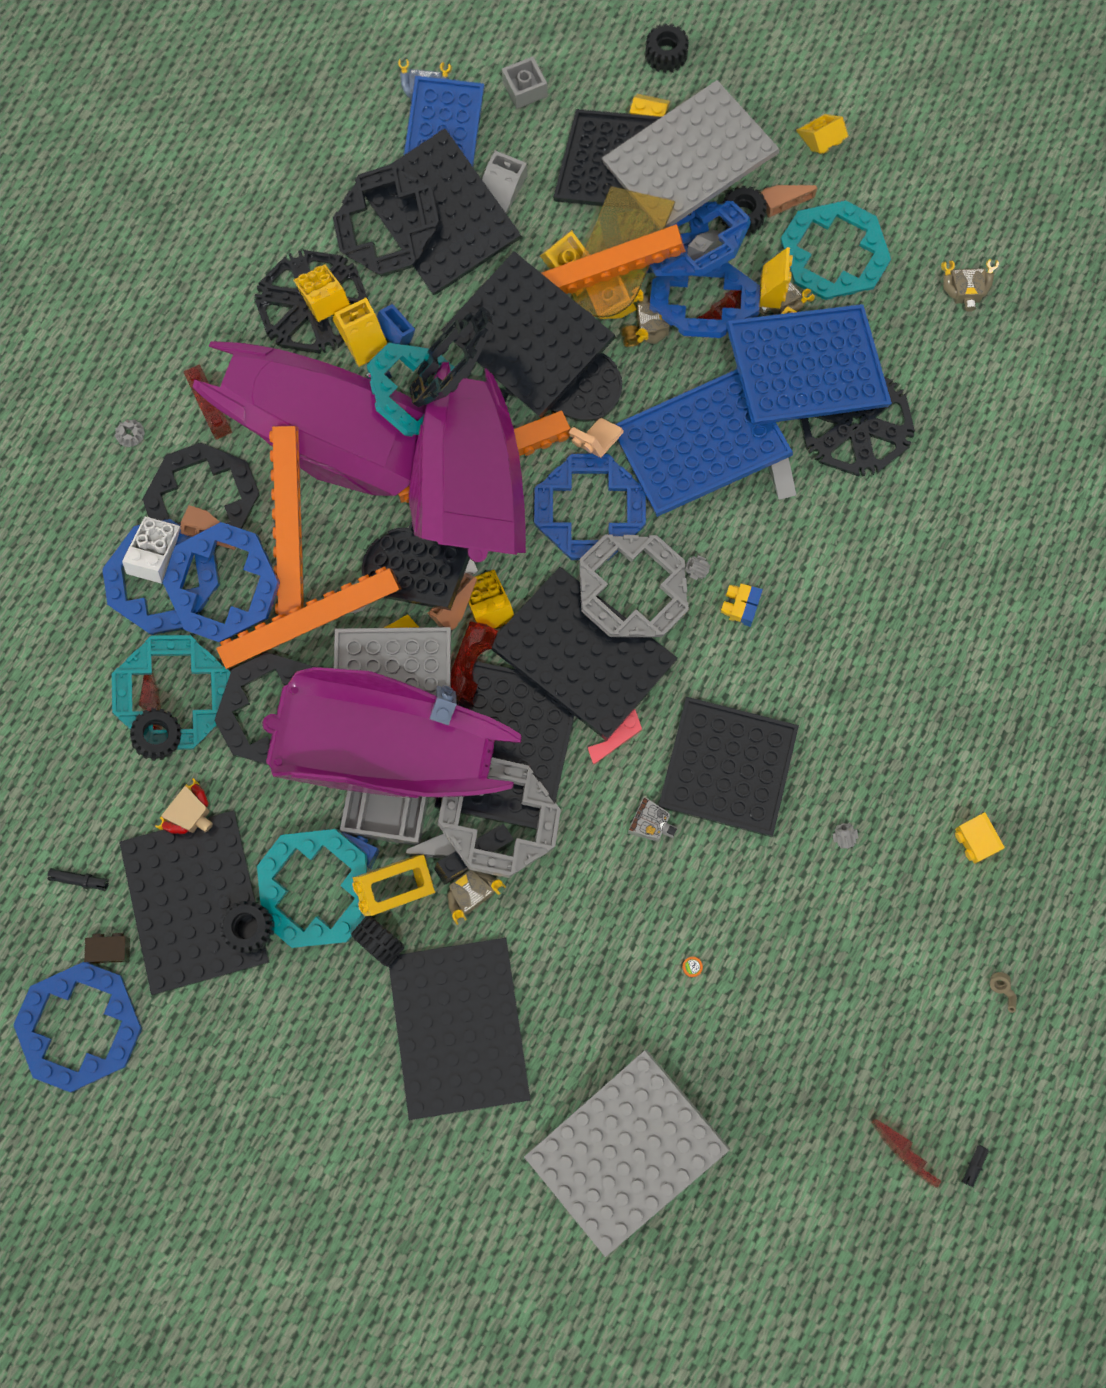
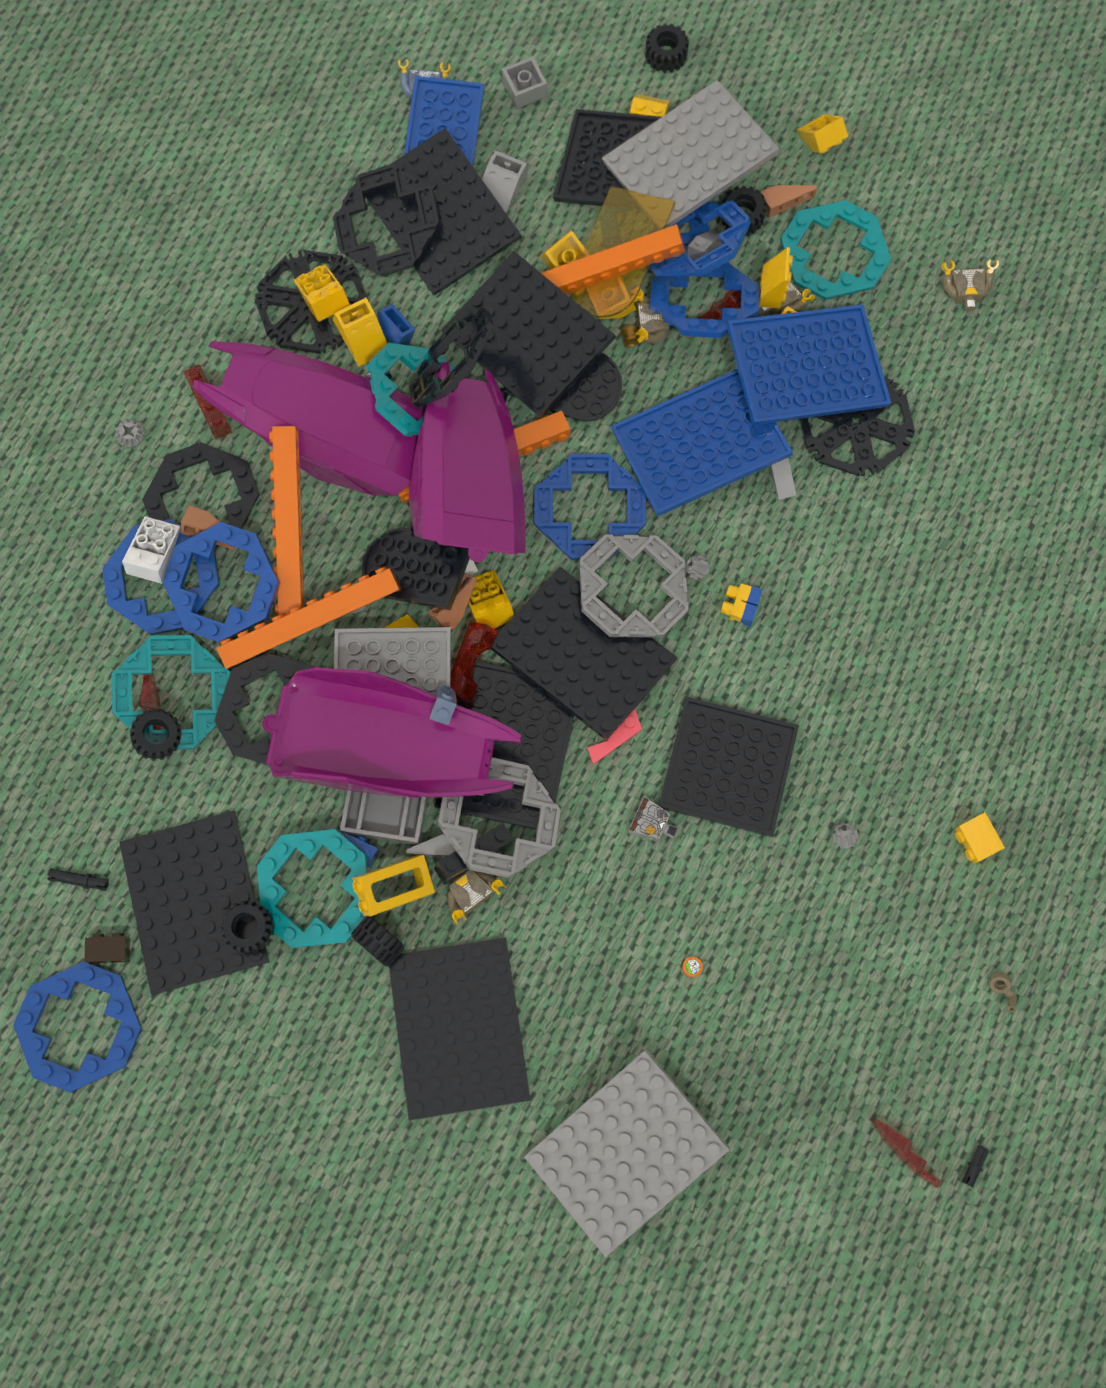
(187, 811): tan torso -> none
(597, 438): light nougat bracket -> none

